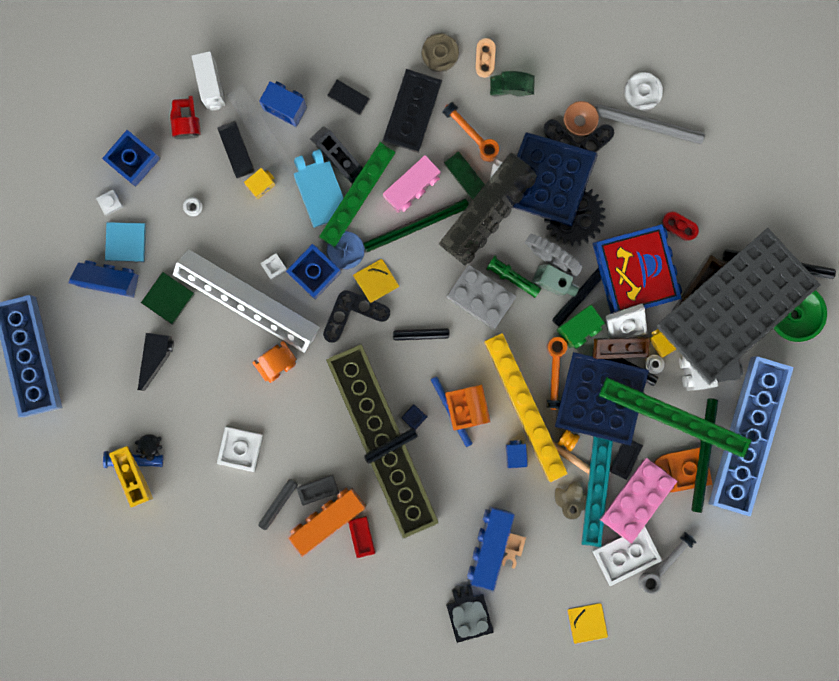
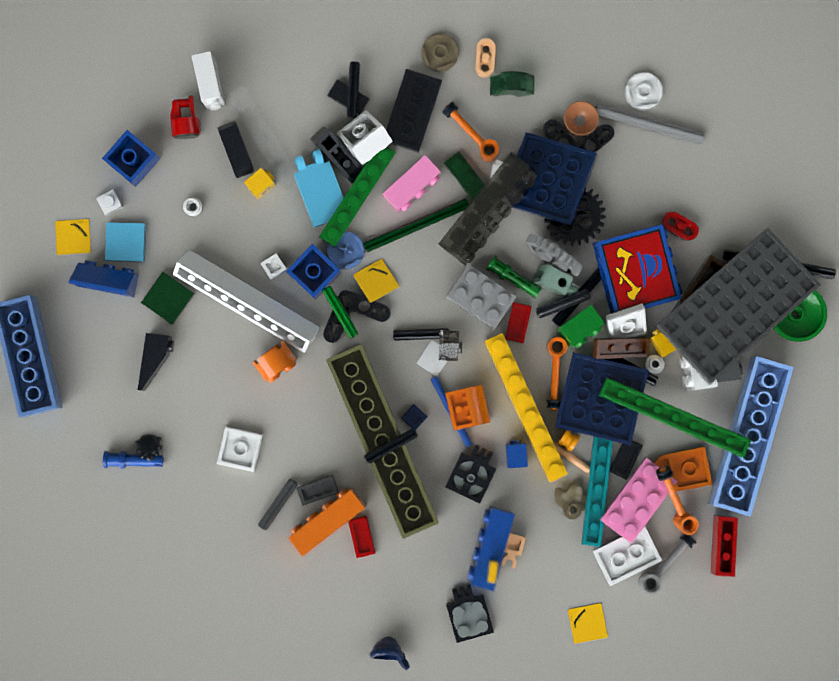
(72, 237): none -> yellow sticker
(130, 477): yellow slope -> none
(283, 103): blue brick -> none
(340, 312): none -> green axle
(353, 88): none -> black axle
(364, 137): none -> white brick
(389, 650): none -> dark blue hat
(430, 359): none -> white sticker
(449, 345): none -> clear smoke brick
(472, 475): none -> black piece
(492, 571): none -> yellow tile
(518, 322): none -> red tile
(563, 303): none -> black axle
(665, 474): none -> orange piece
(704, 460): dark green axle -> none
(724, 545): none -> red brick

